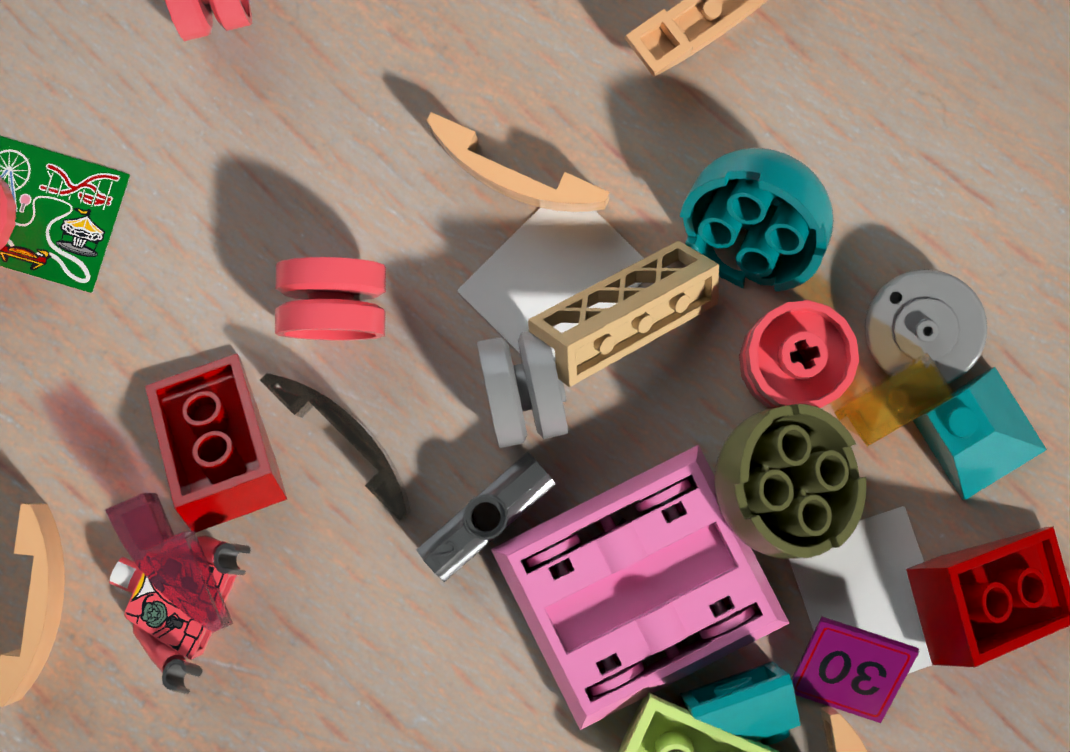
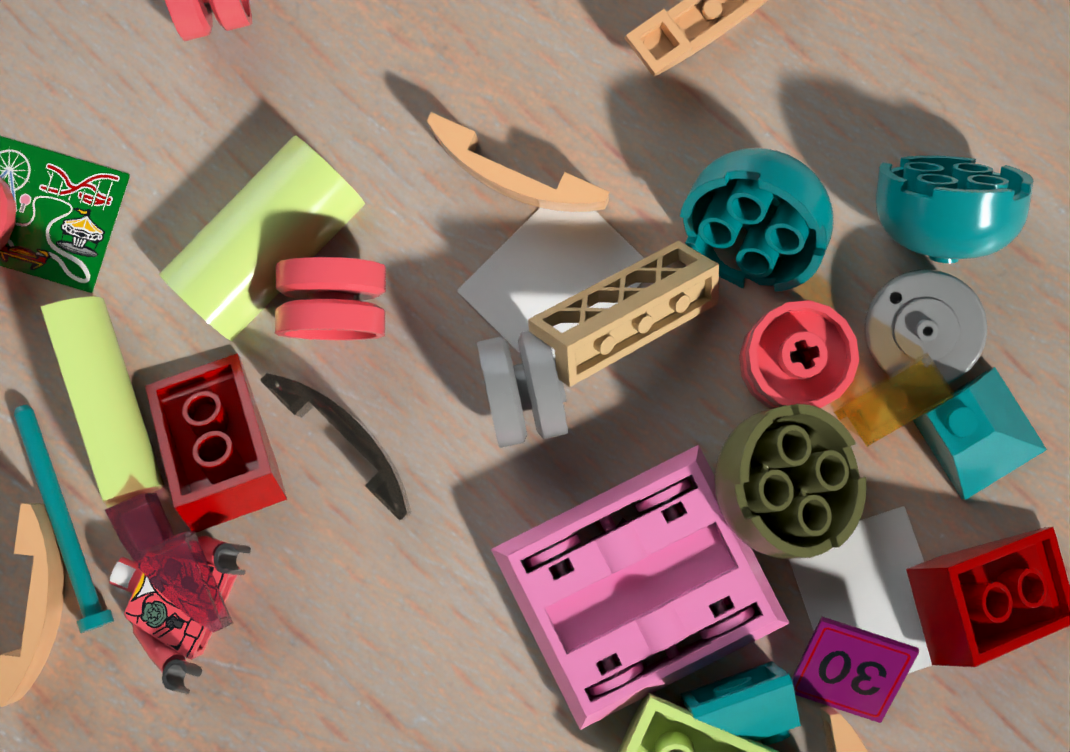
(61, 522): none -> teal bar
(102, 398): none -> yellowish green brick
(275, 217): none -> yellowish green brick
(461, 538): dark grey piece -> none
(952, 206): none -> teal cylinder

